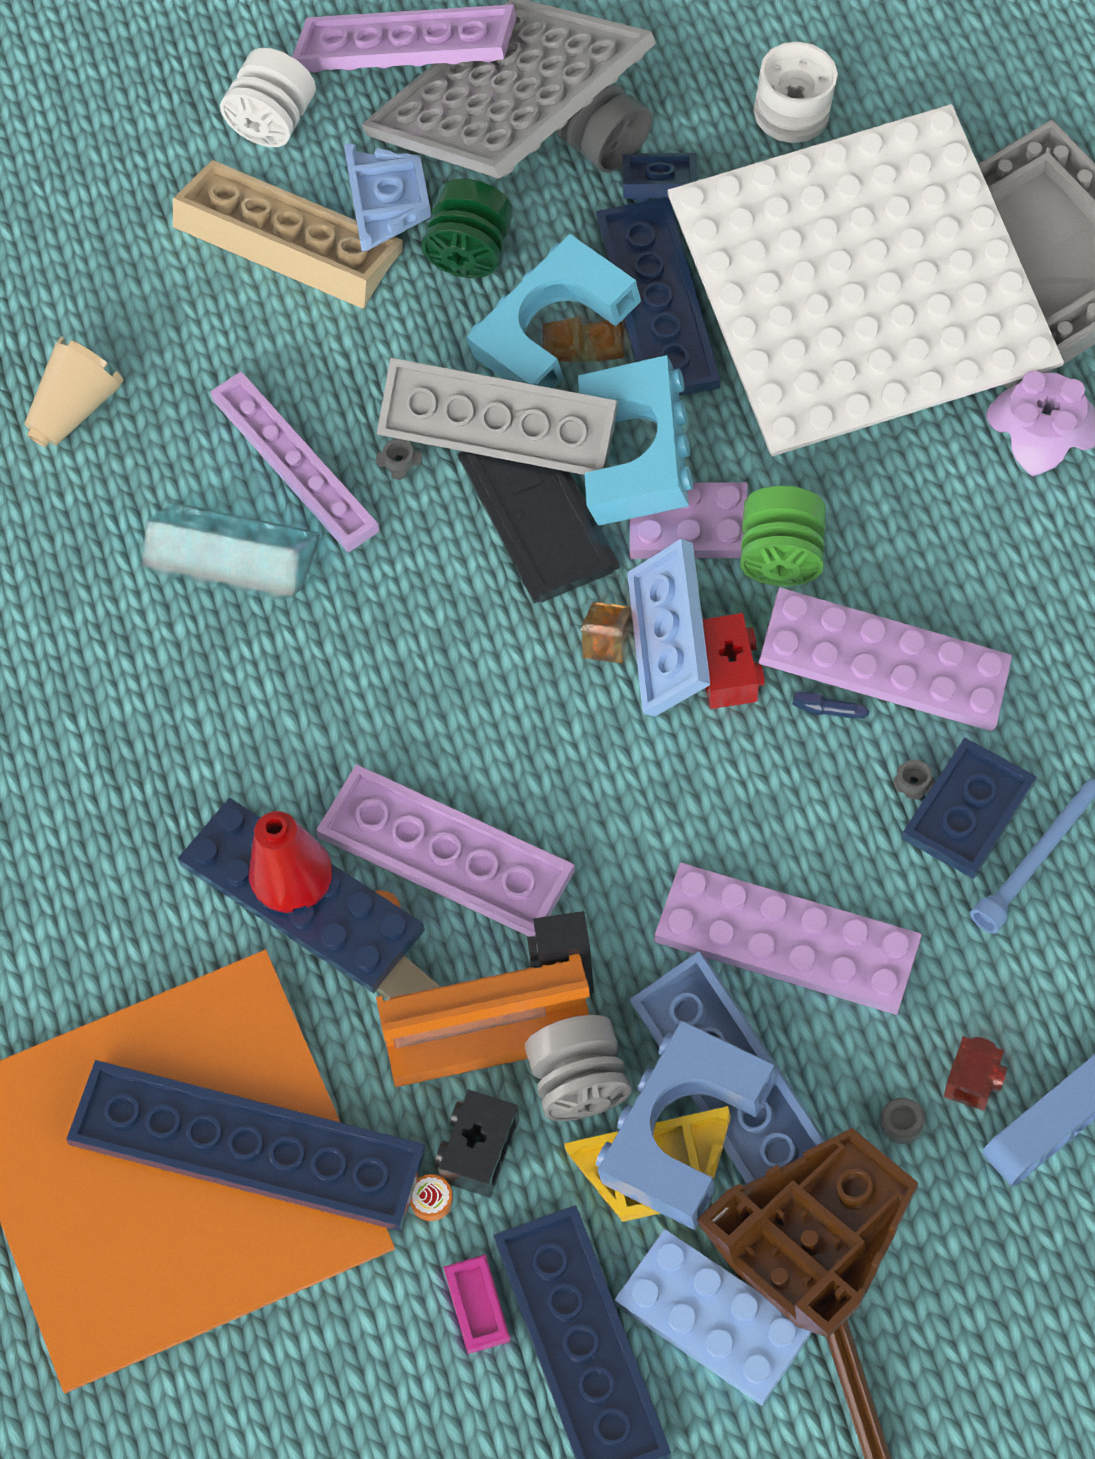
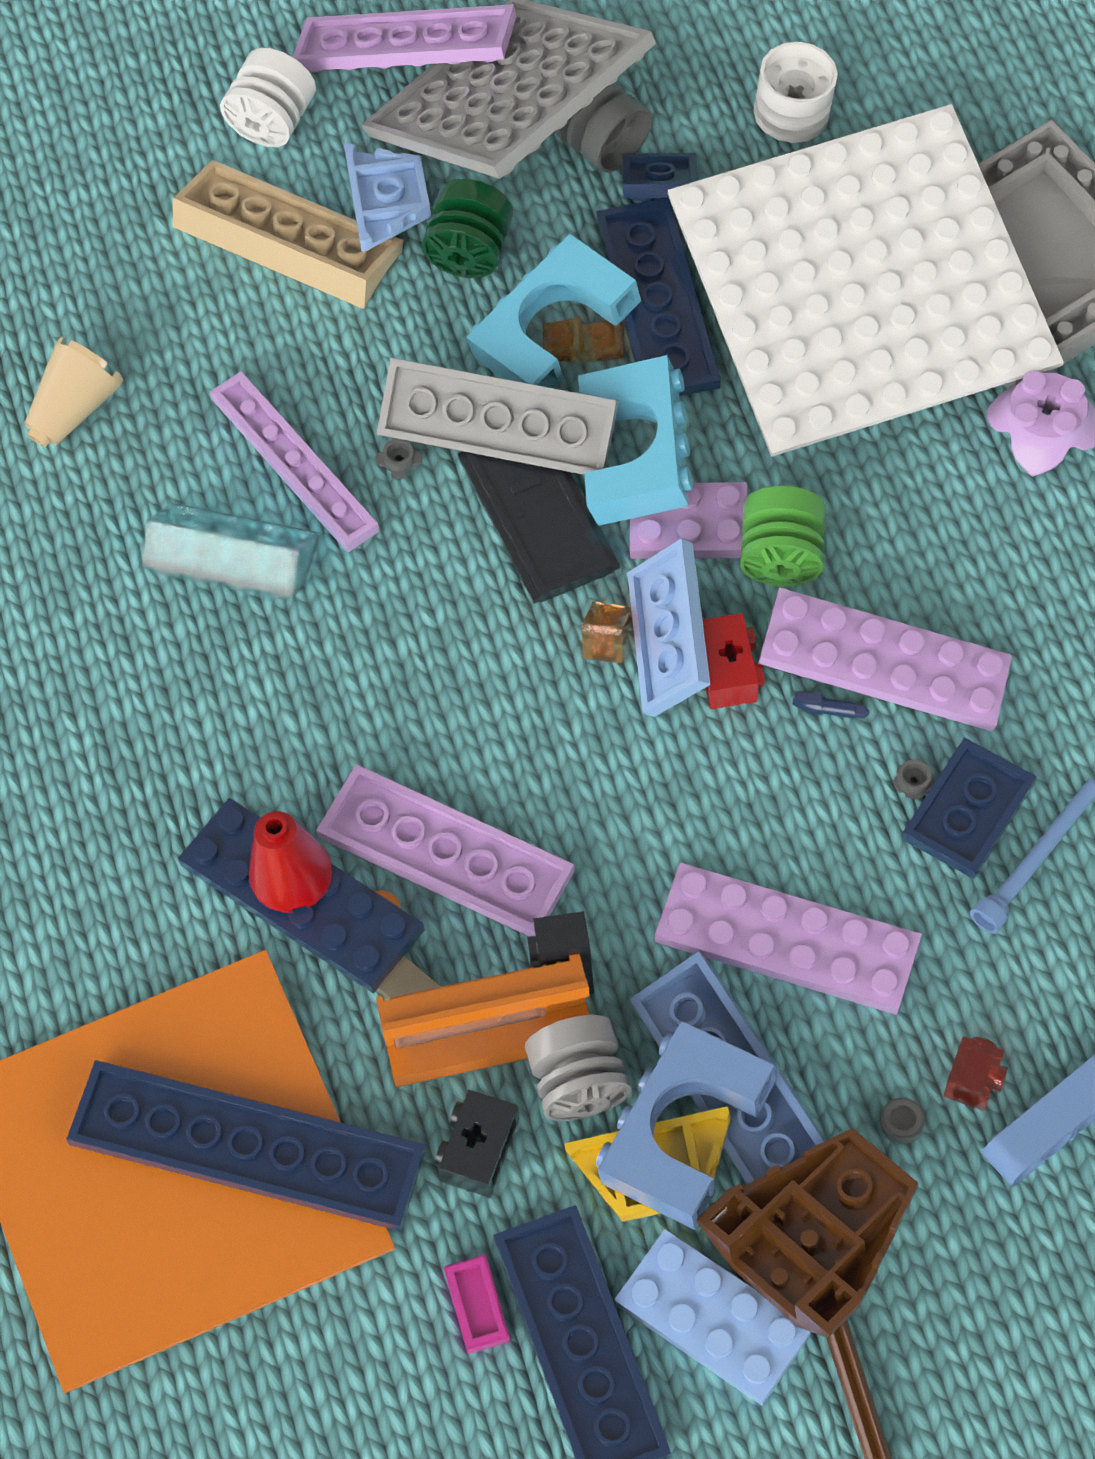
(431, 1198): tile -> none

